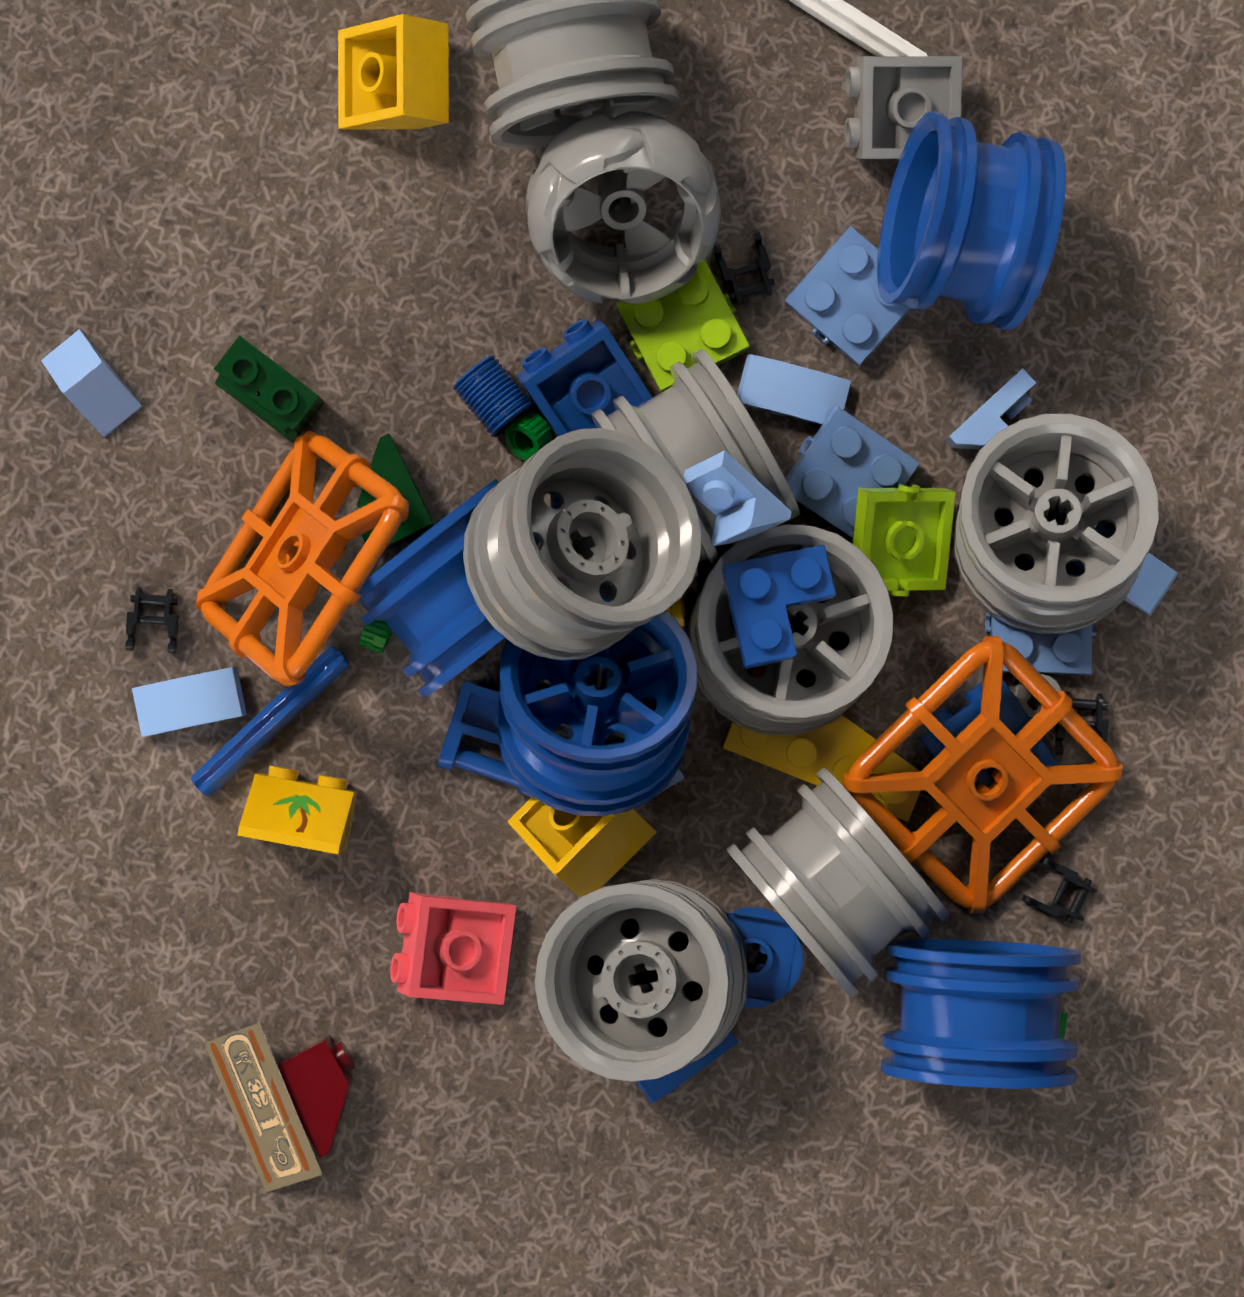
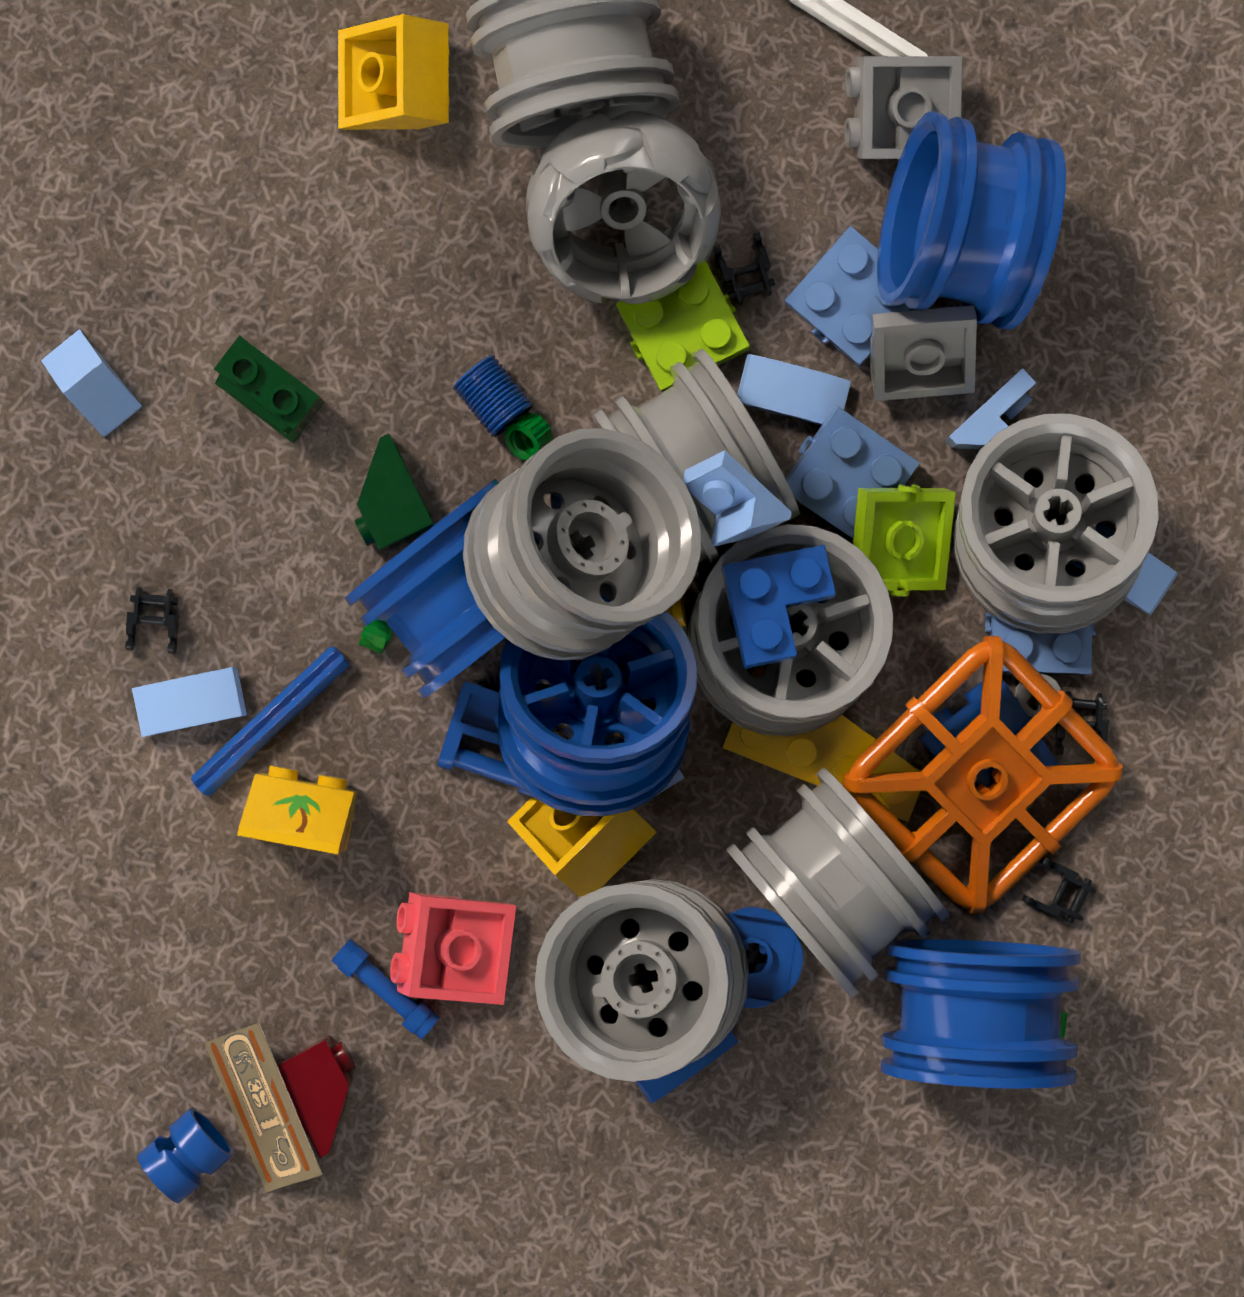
(181, 1158): none -> blue wheel
(299, 556): orange plate -> none
(418, 1017): none -> blue bar
(581, 377): blue plate -> none
(923, 353): none -> light grey plate

